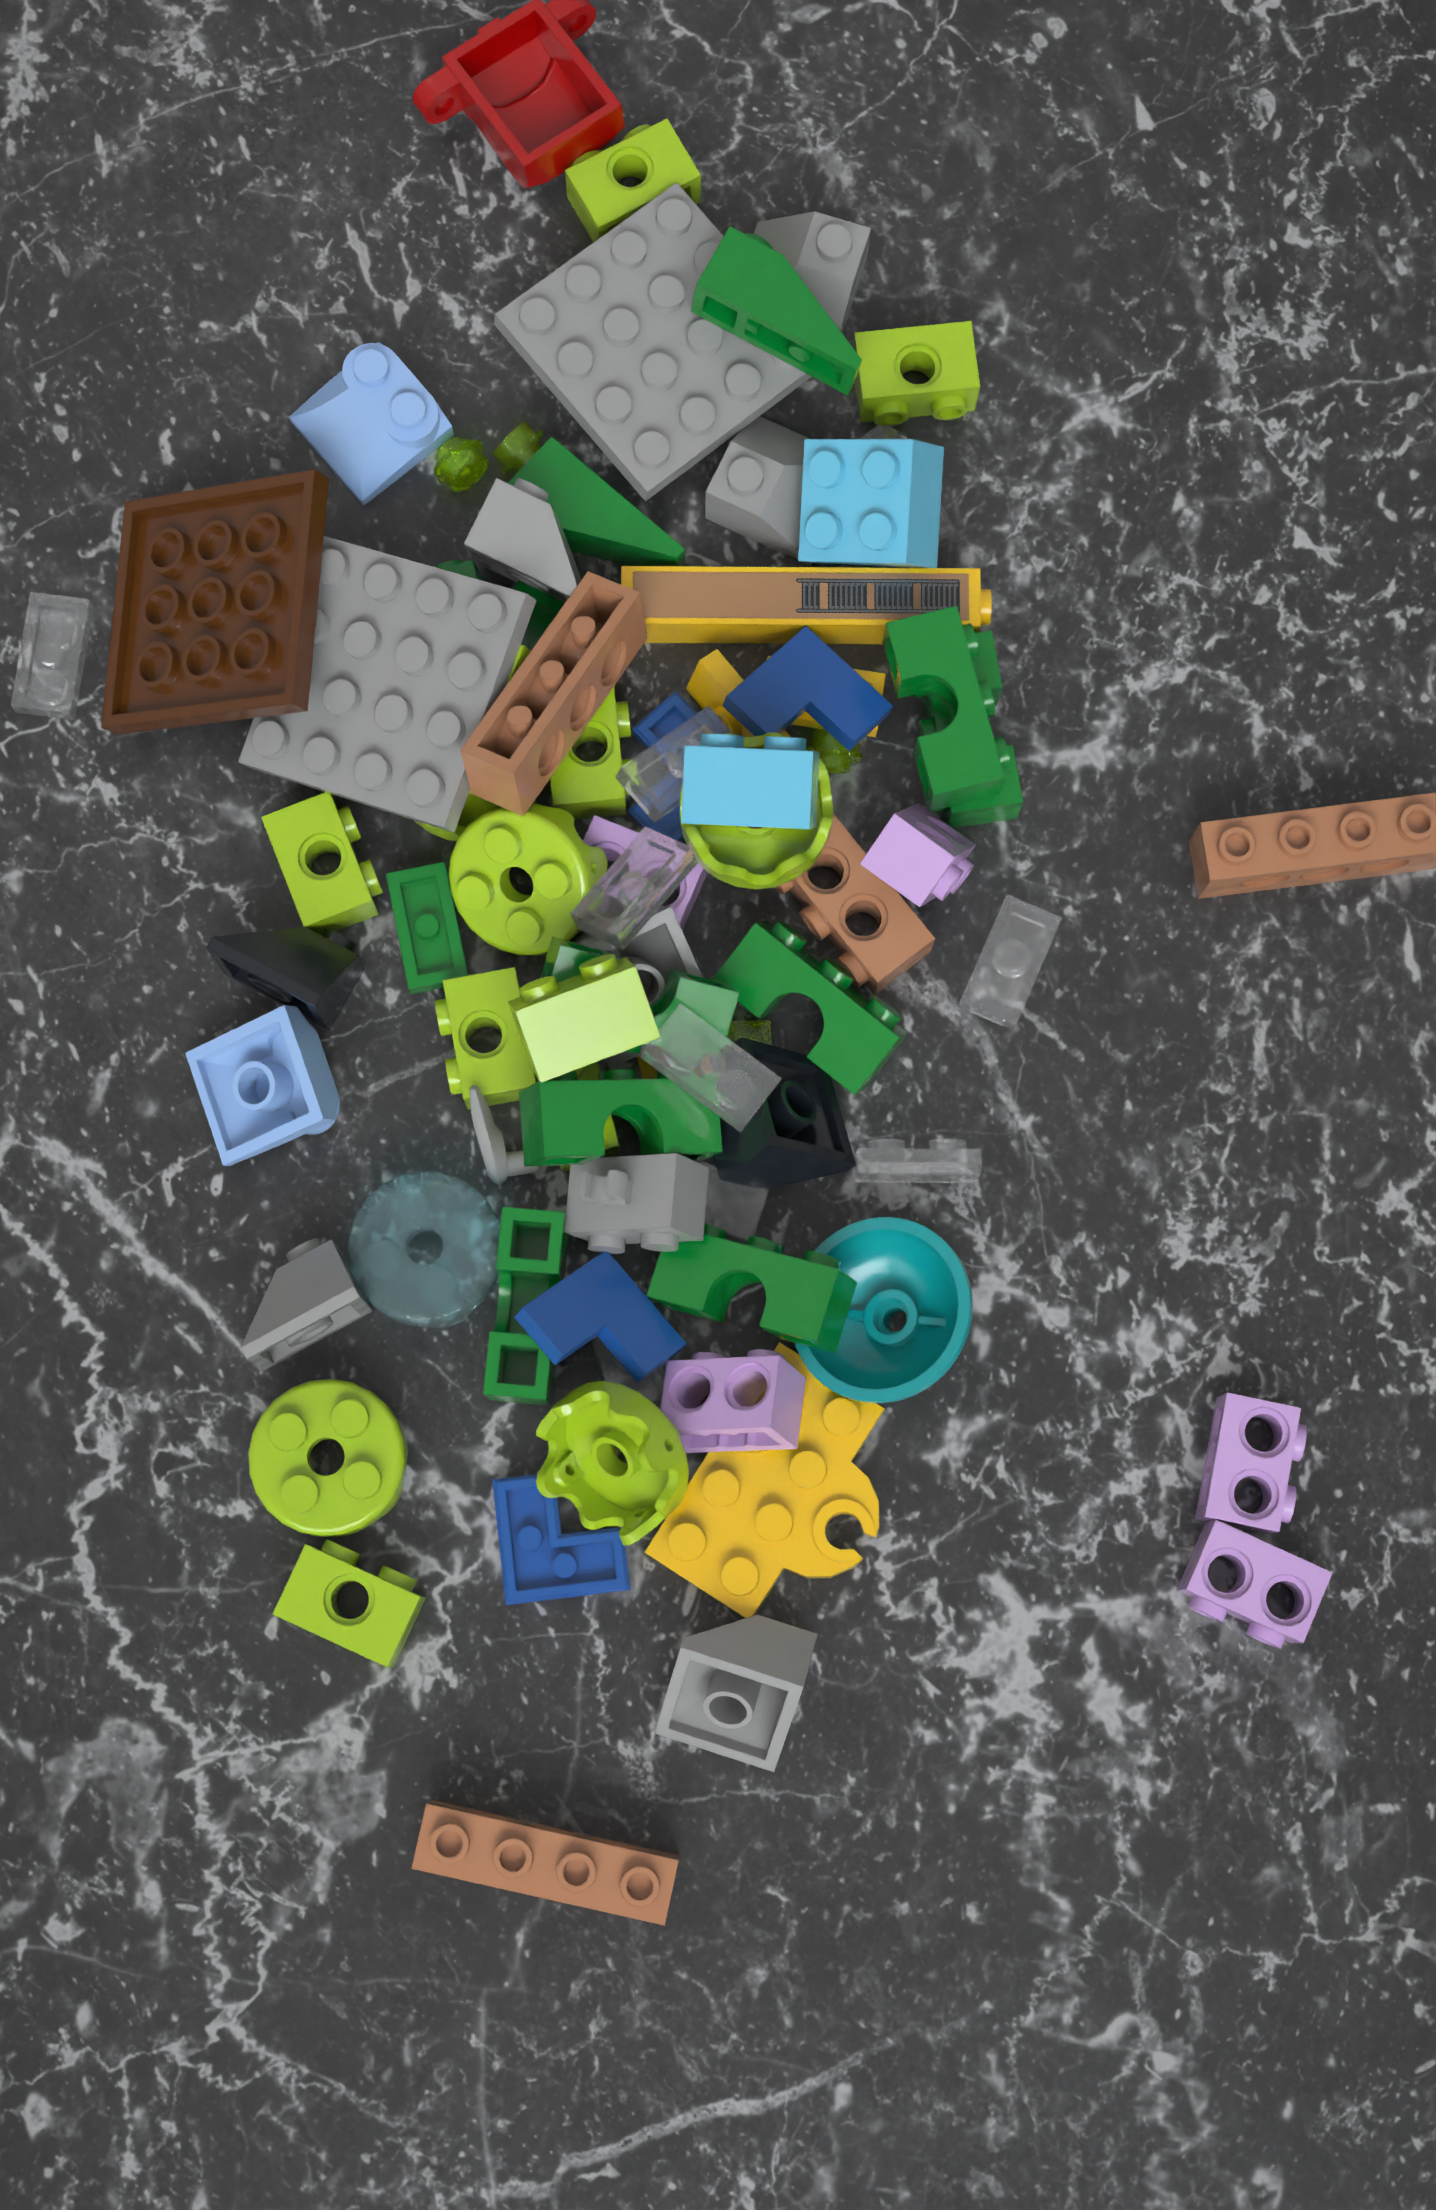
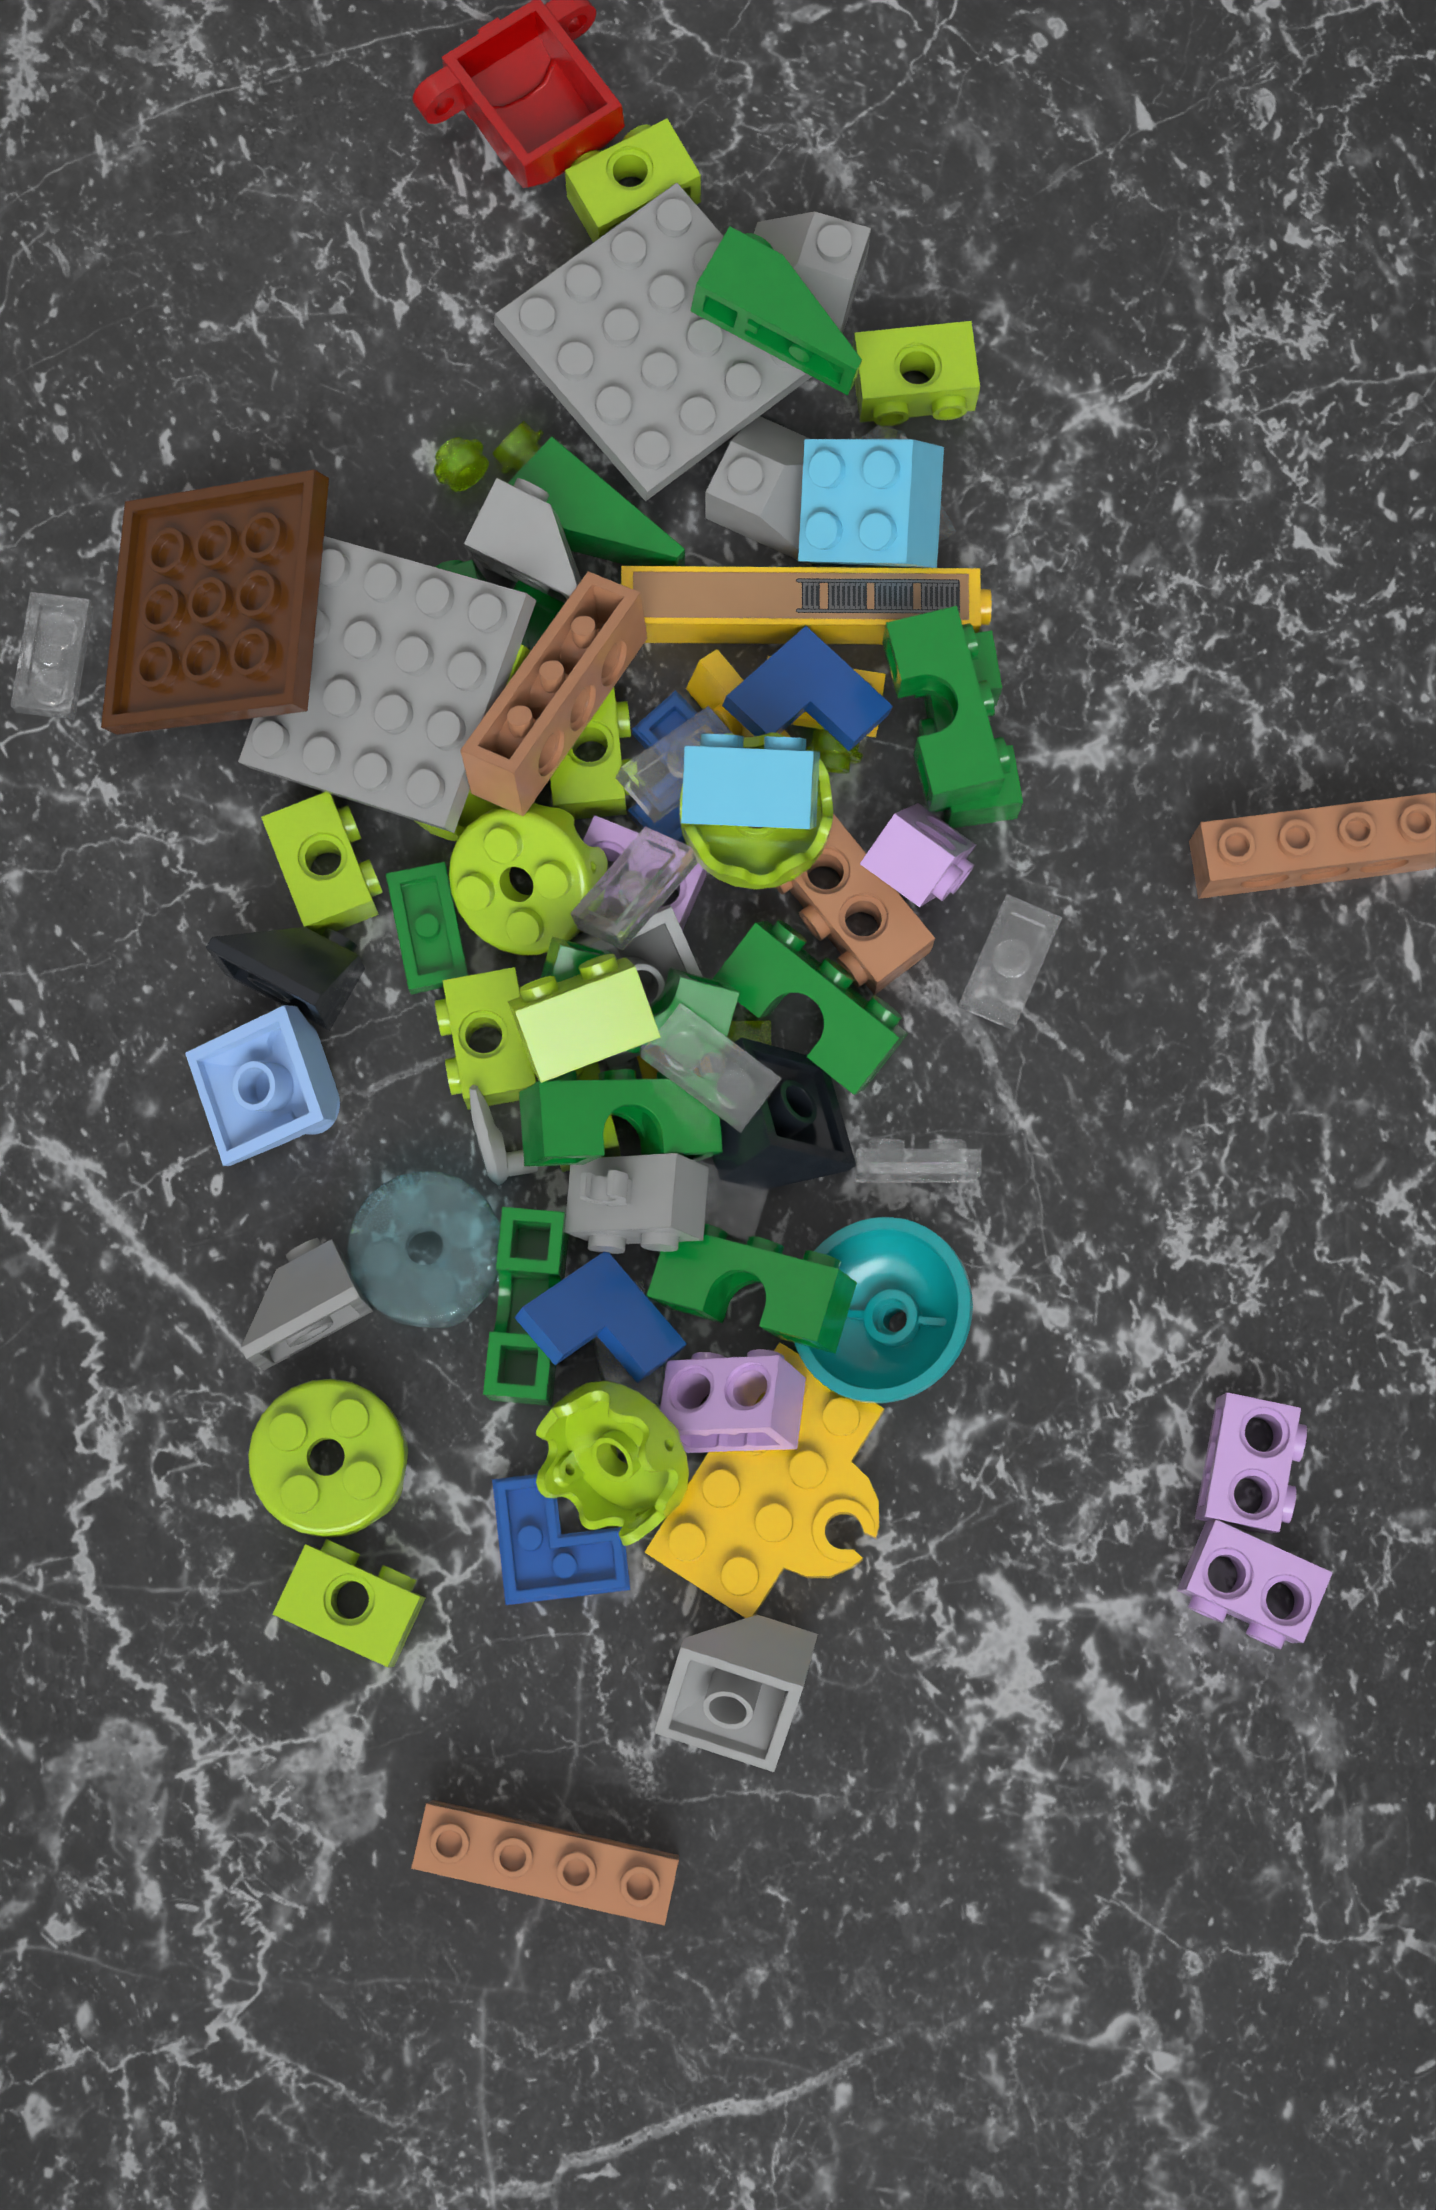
(372, 421): light blue slope -> none

